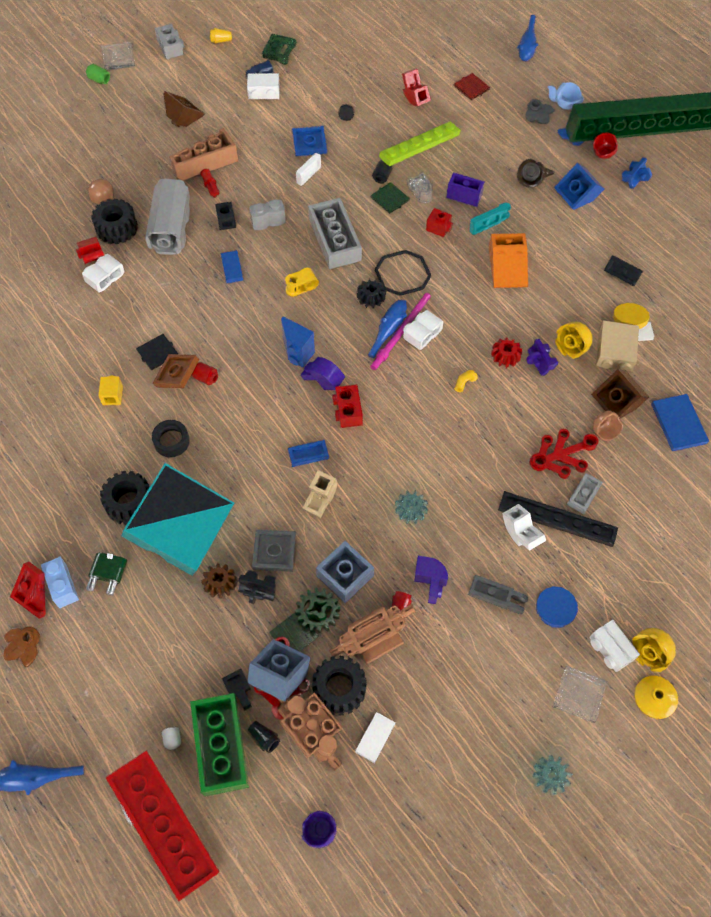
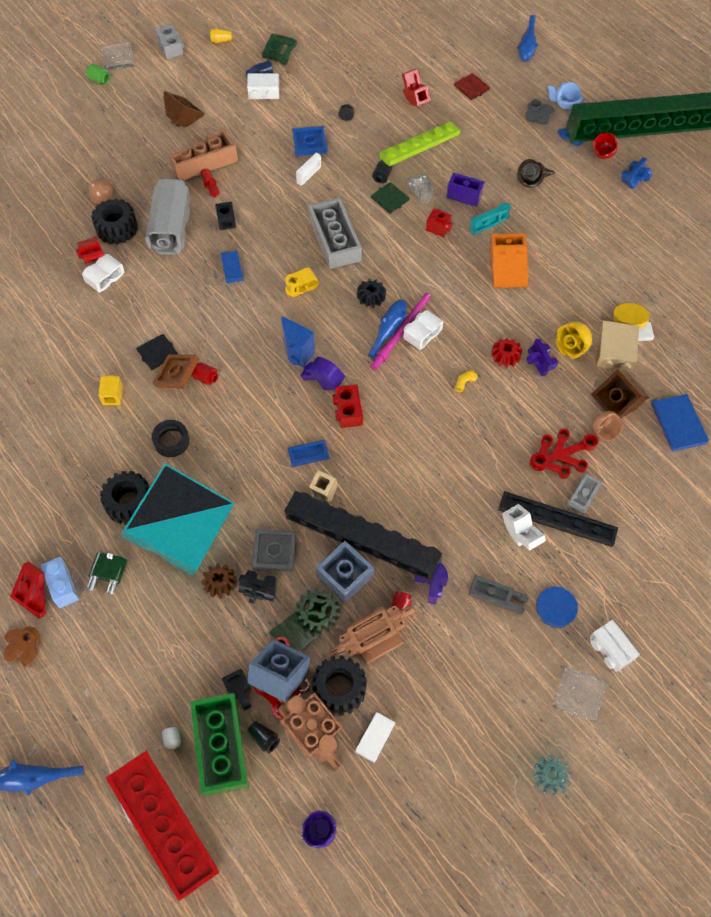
(267, 214): light grey brick -> none
(363, 535): none -> black brick
(396, 254): black piece -> none
(403, 507): clear light blue gear -> none
(579, 187): blue slope -> none
(623, 270): black plate -> none
(649, 703): yellow dish -> none
(655, 649): yellow cylinder -> none

